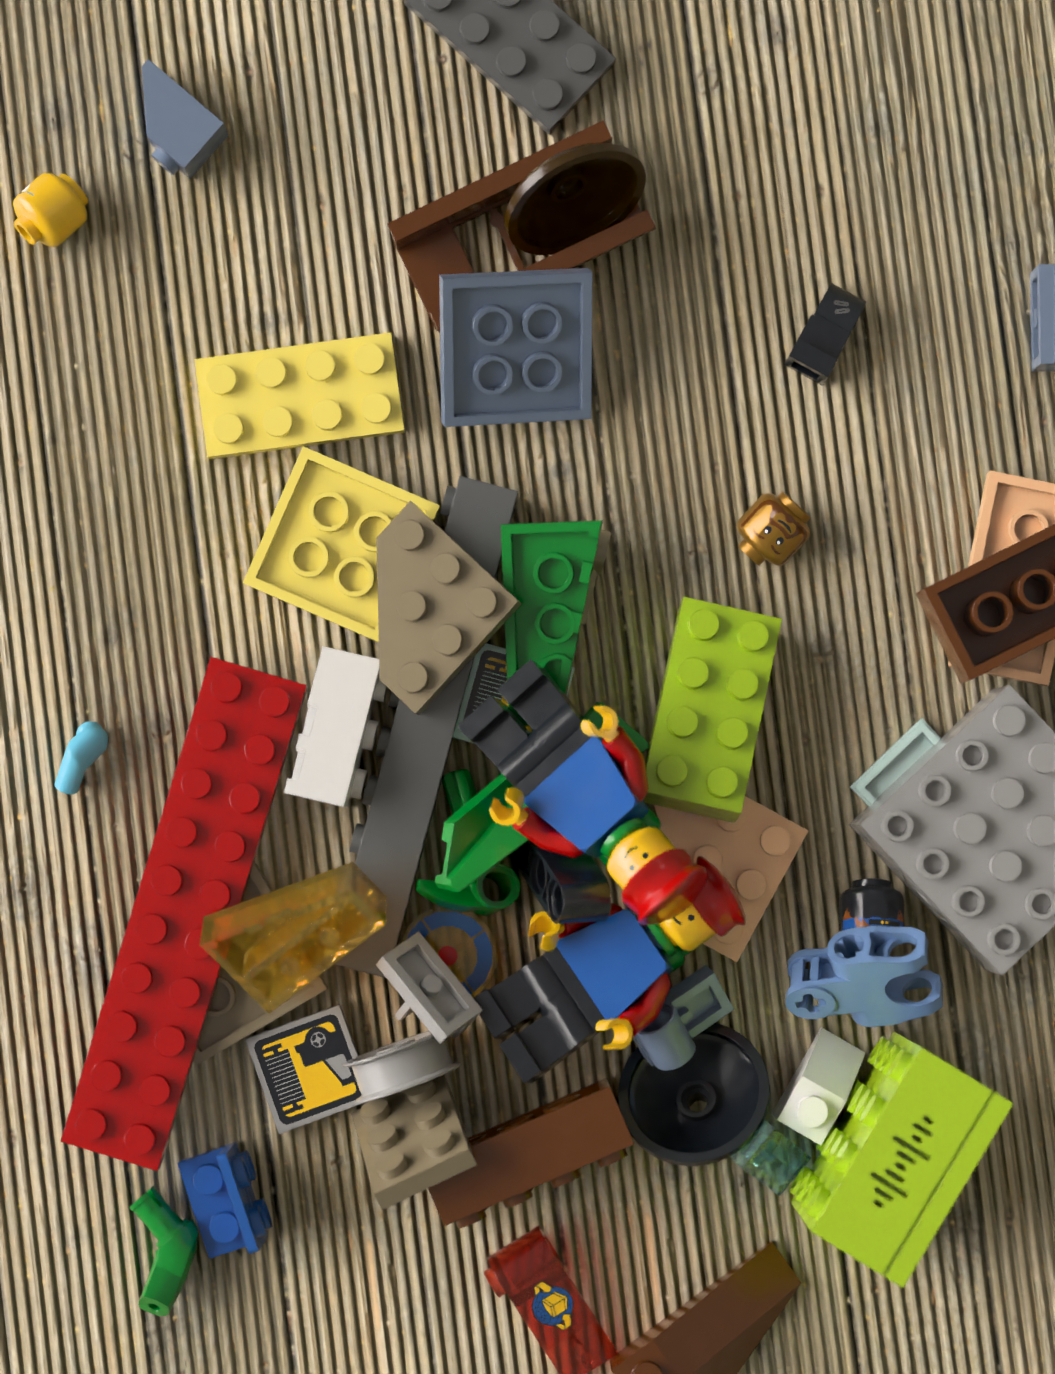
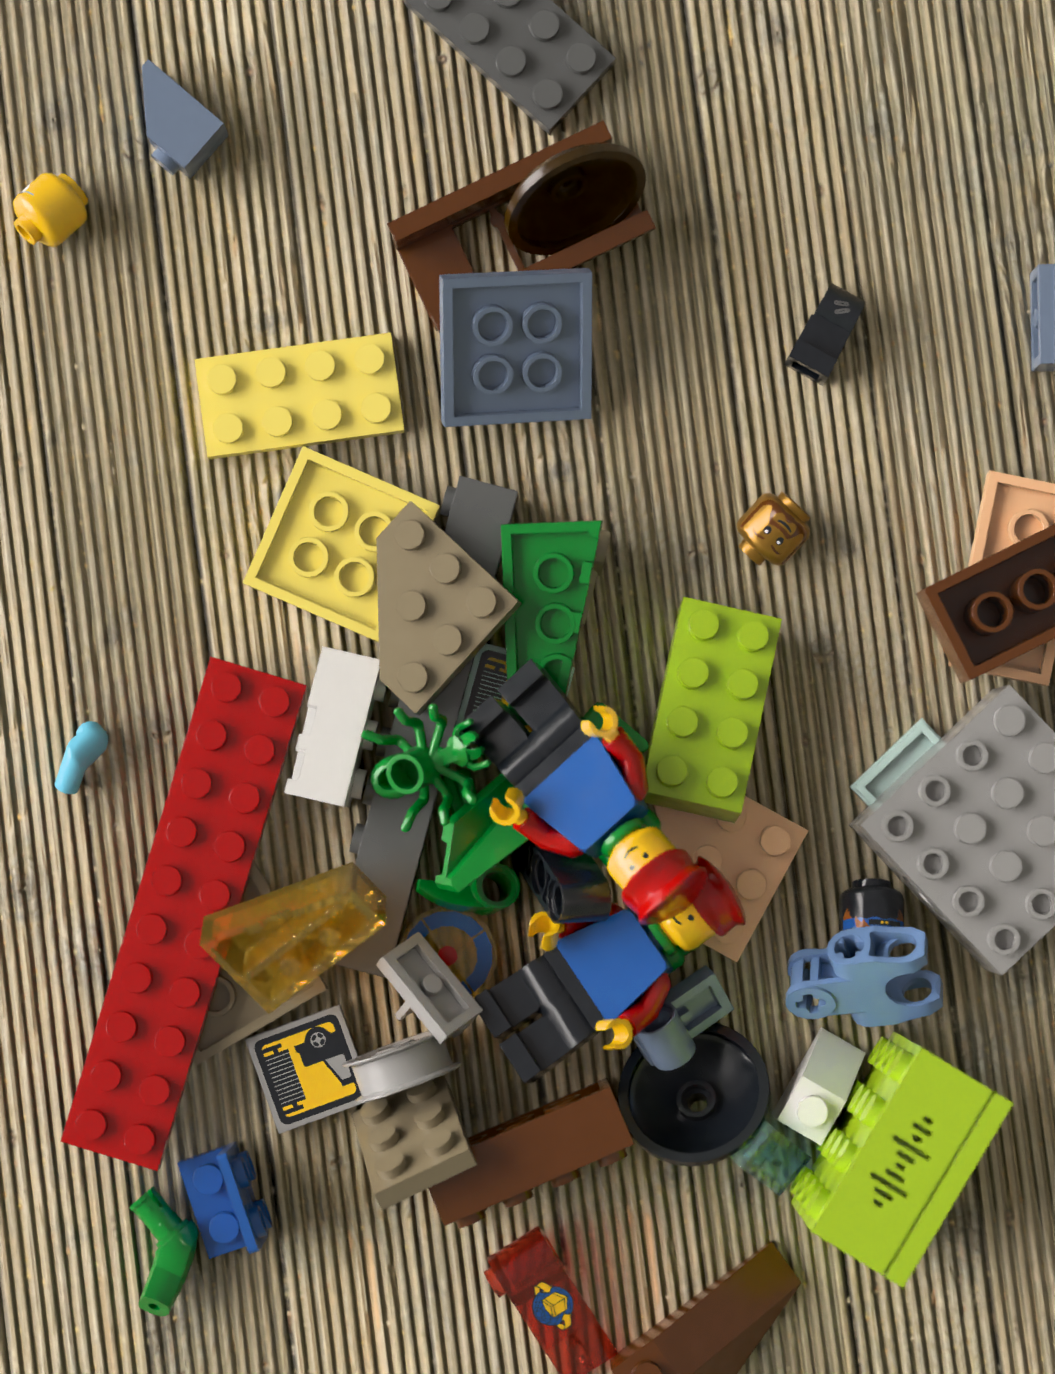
(422, 765): none -> green animal

